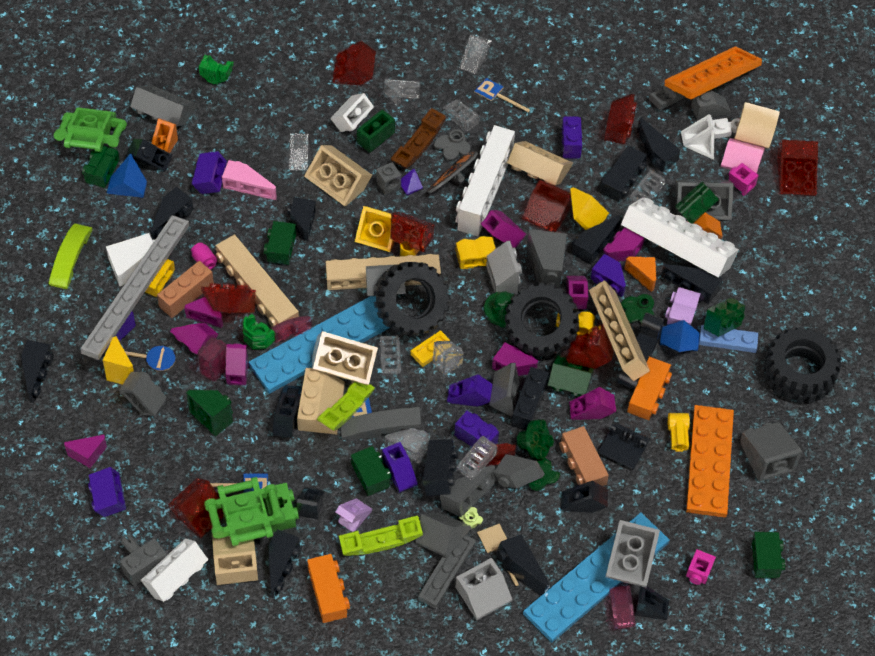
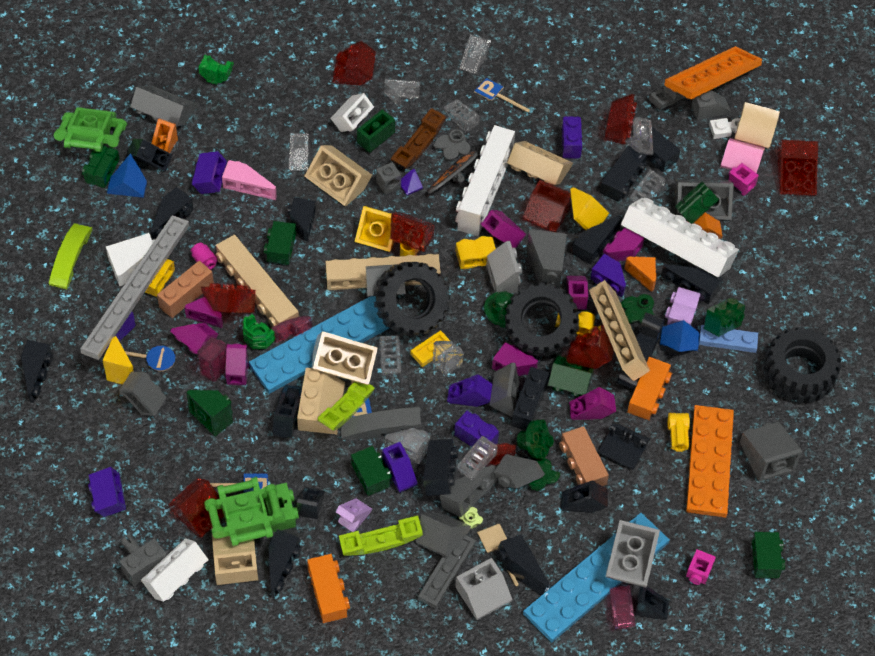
(86, 449): magenta slope -> none
(642, 138): none -> clear slope
(700, 136): white slope -> none

